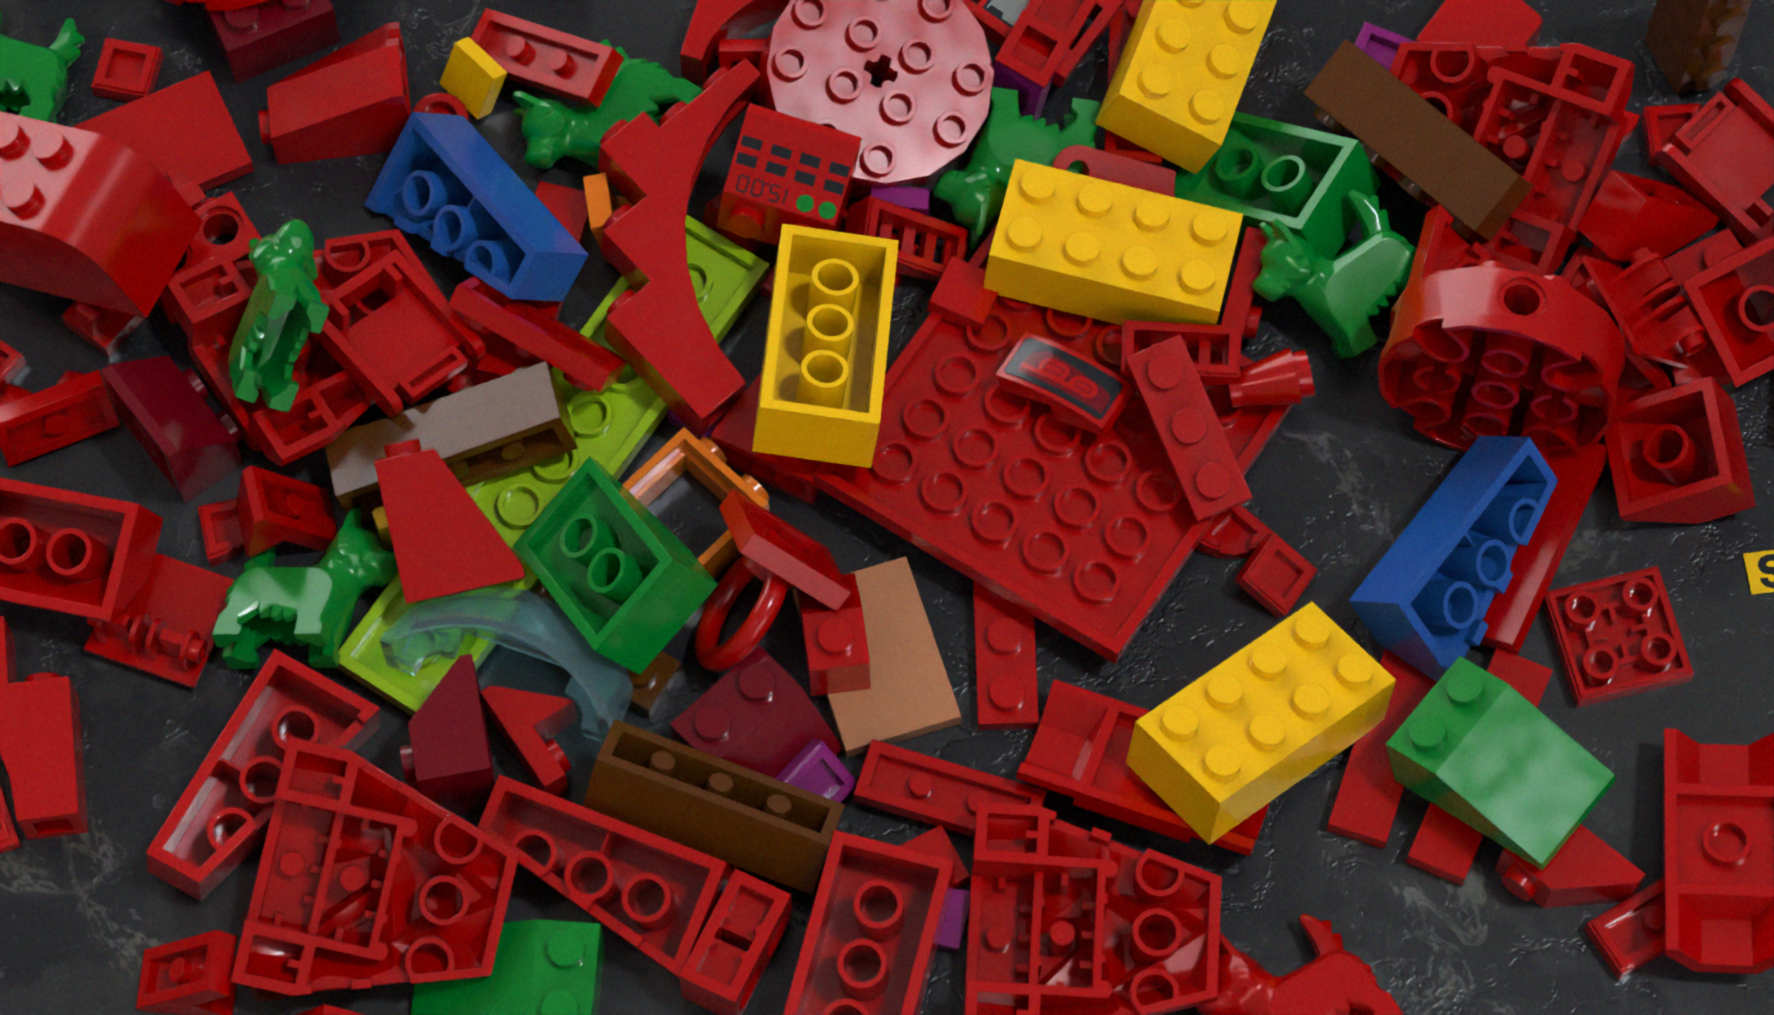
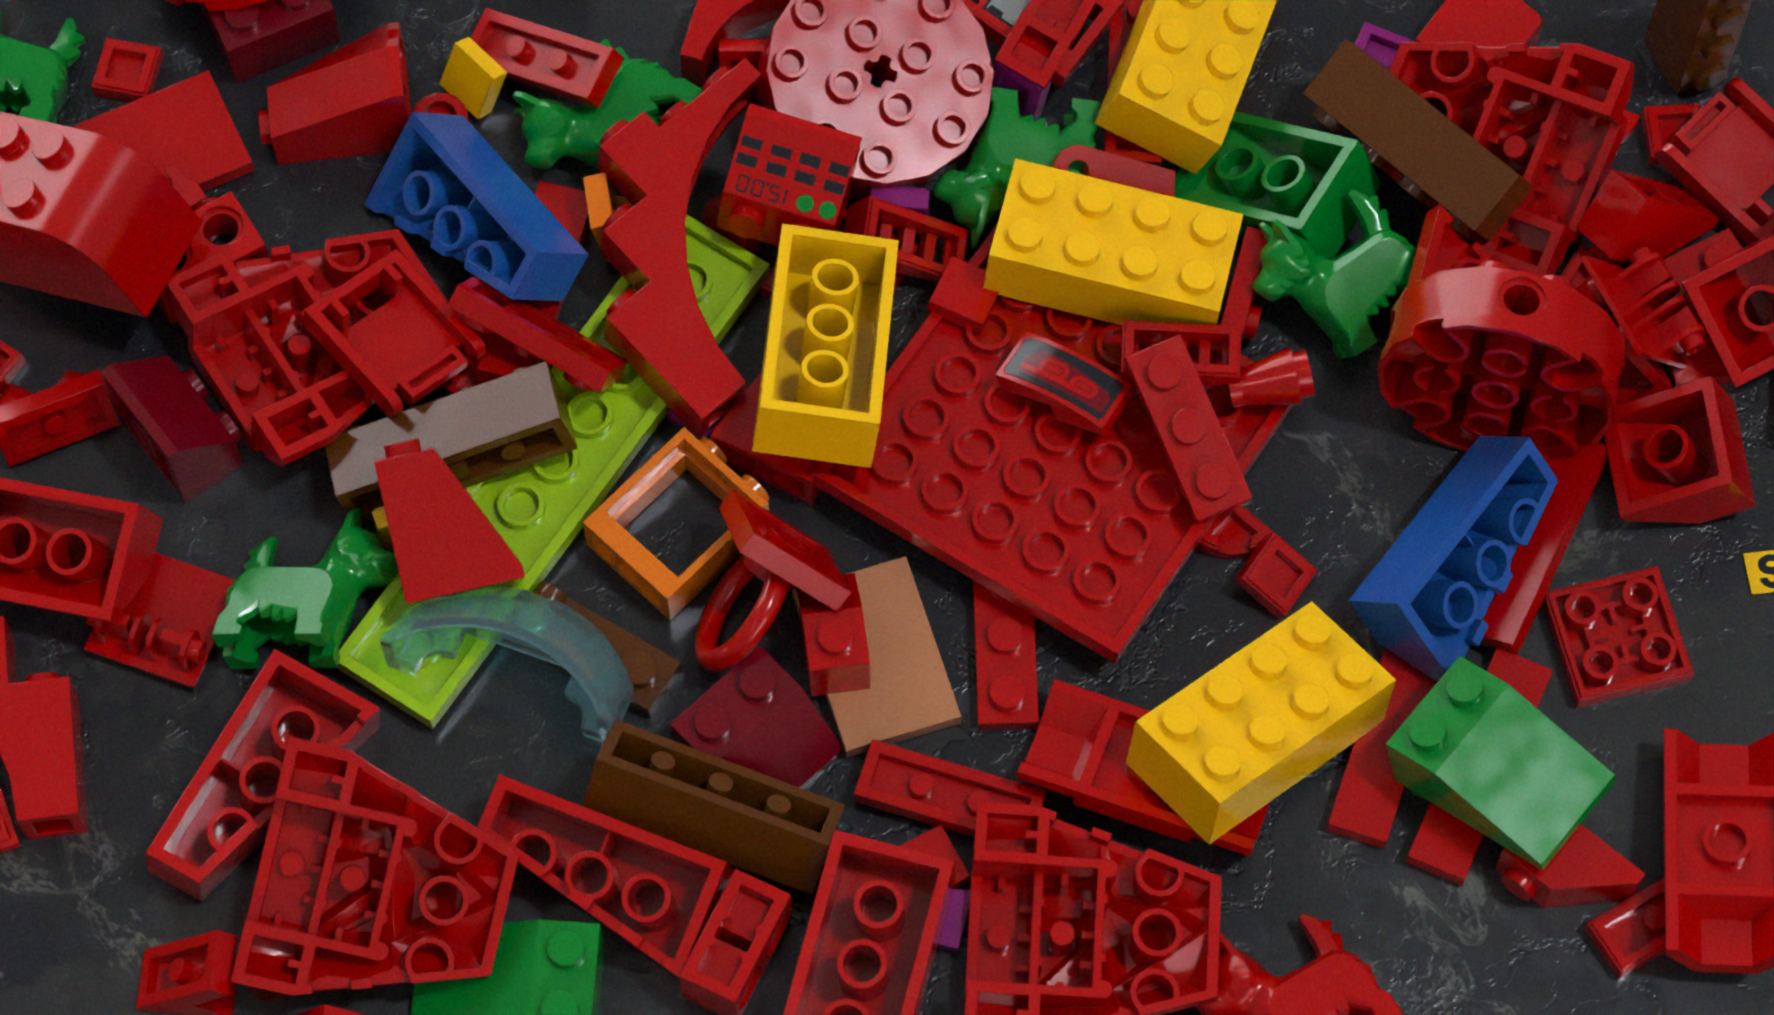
(100, 325): red tile -> none
(221, 531): red tile -> none
(277, 317): green animal -> none
(282, 509): red slope -> none
(451, 744): dark red slope -> none
(525, 724): red slope -> none
(614, 568): green slope -> none
(819, 772): magenta tile -> none

